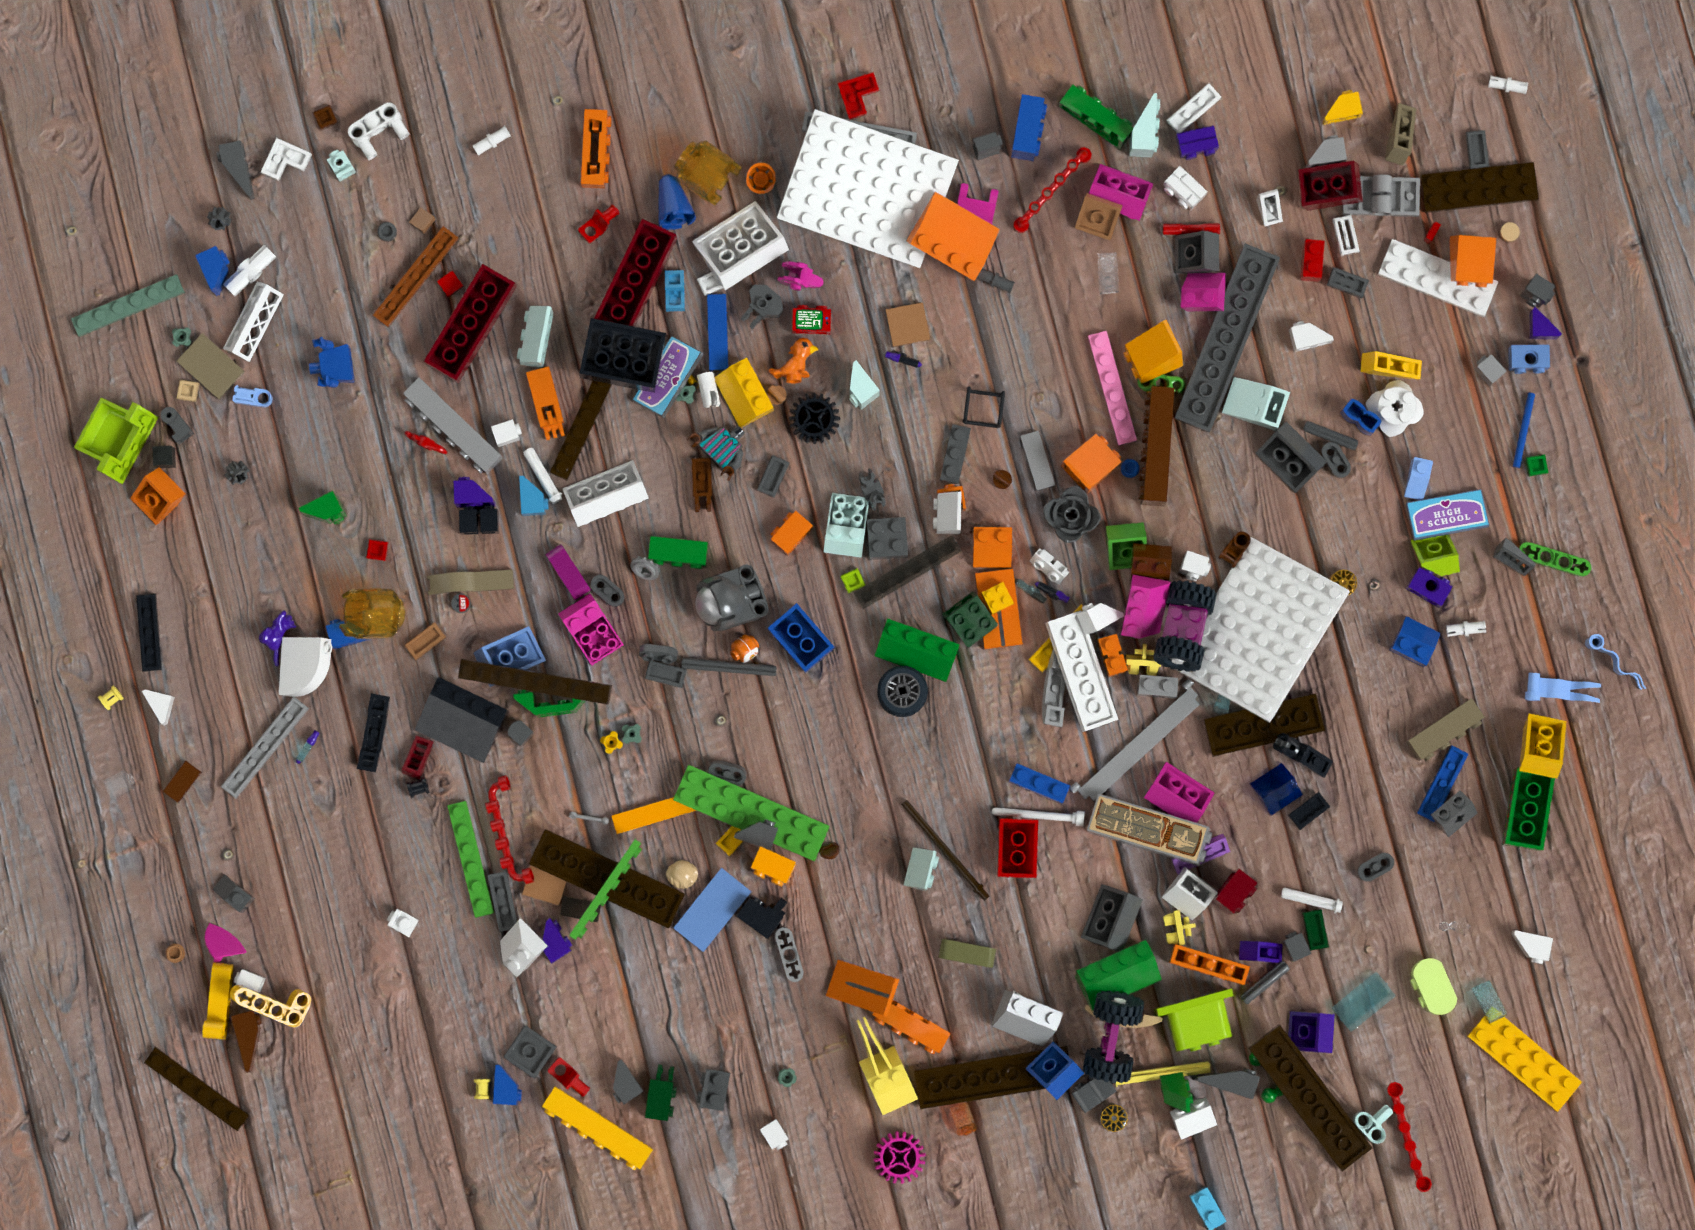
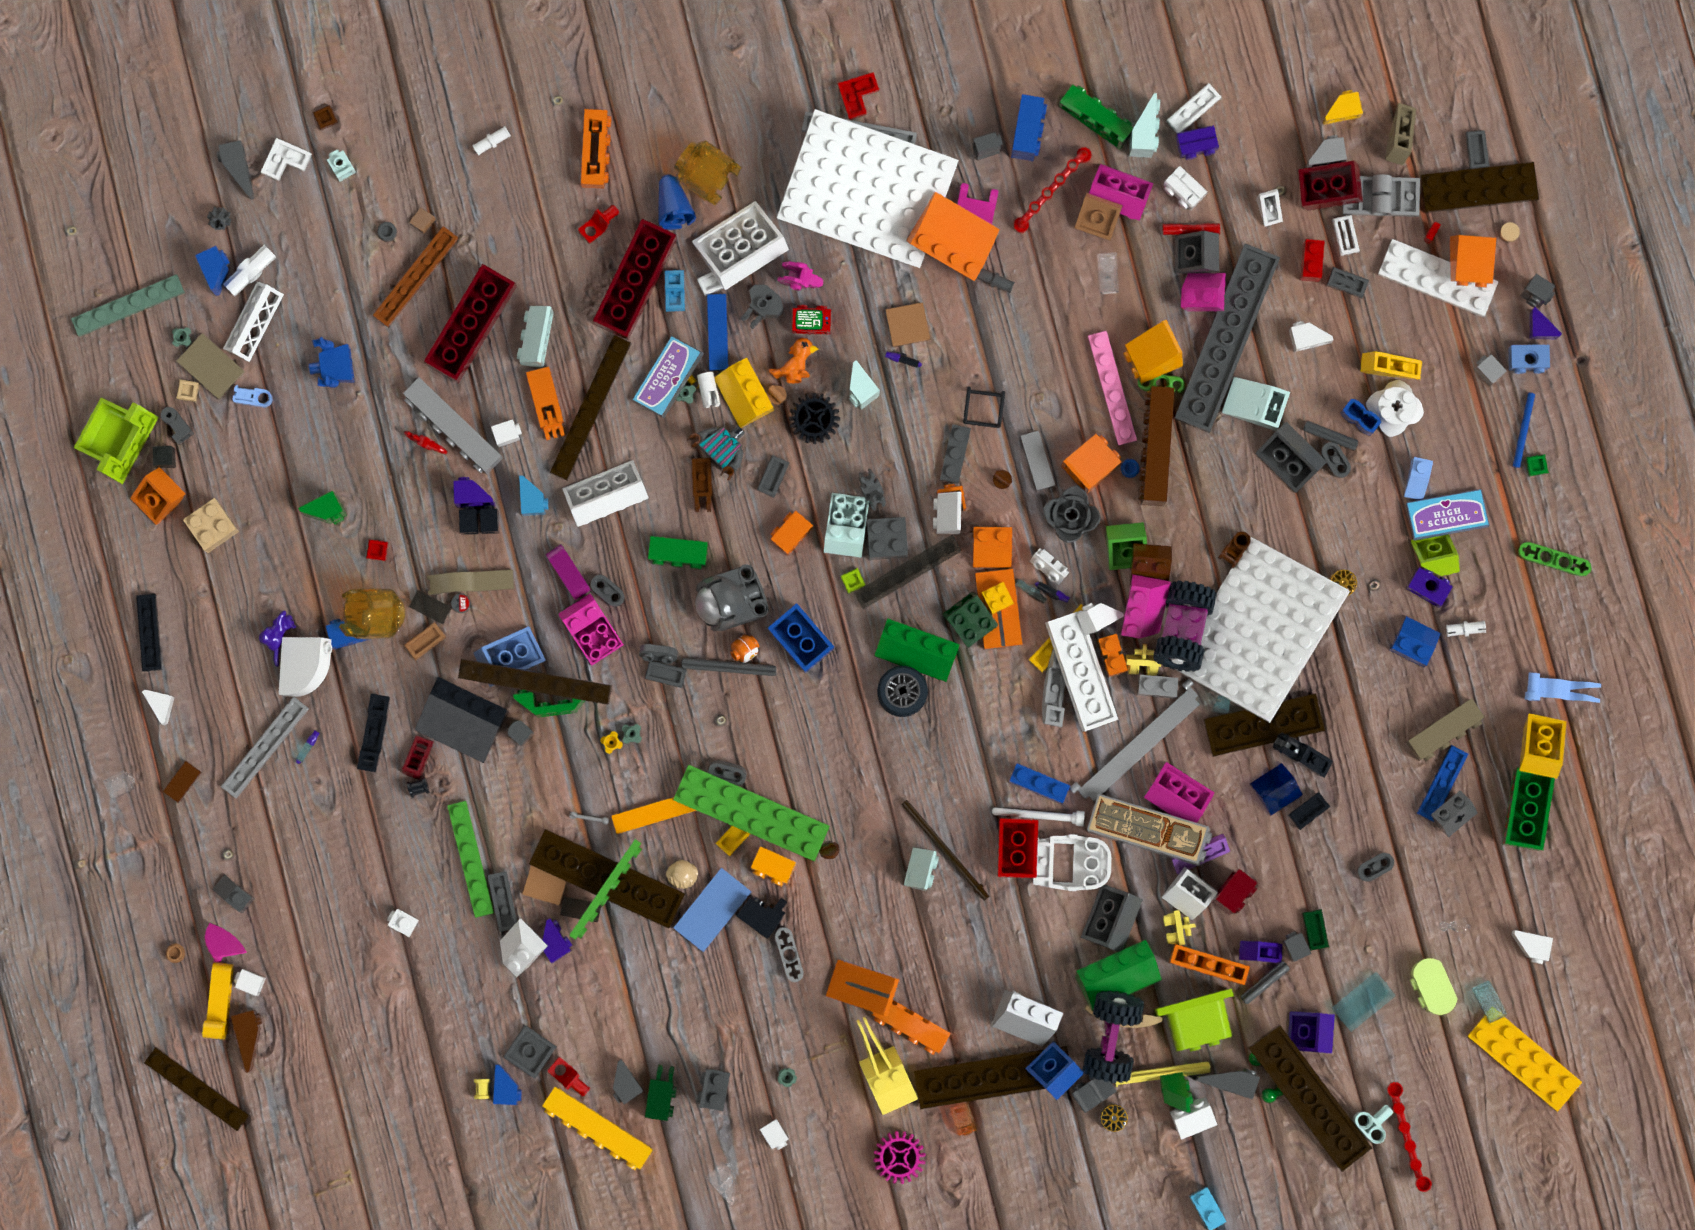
(108, 703): light yellow bush -> none
(211, 525): none -> tan brick
(237, 472): dark grey gear -> none
(268, 1003): yellow beam -> none
(375, 123): white piece -> none
(430, 607): none -> clear smoke tile
(450, 284): red tile -> none
(498, 825): red bar -> none
(542, 475): white axle -> none
(622, 355): black slope -> none
(651, 571): light grey gear -> none
(759, 834): dark grey slope -> none
(760, 178): orange helmet -> none
(967, 953): olive beam -> none
(1090, 863): none -> white slope
(1194, 566): white brick -> none
(1311, 899): white axle -> none
(1508, 84): white pin -> none
(1508, 548): dark grey slope -> none
(1598, 645): light blue flag -> none

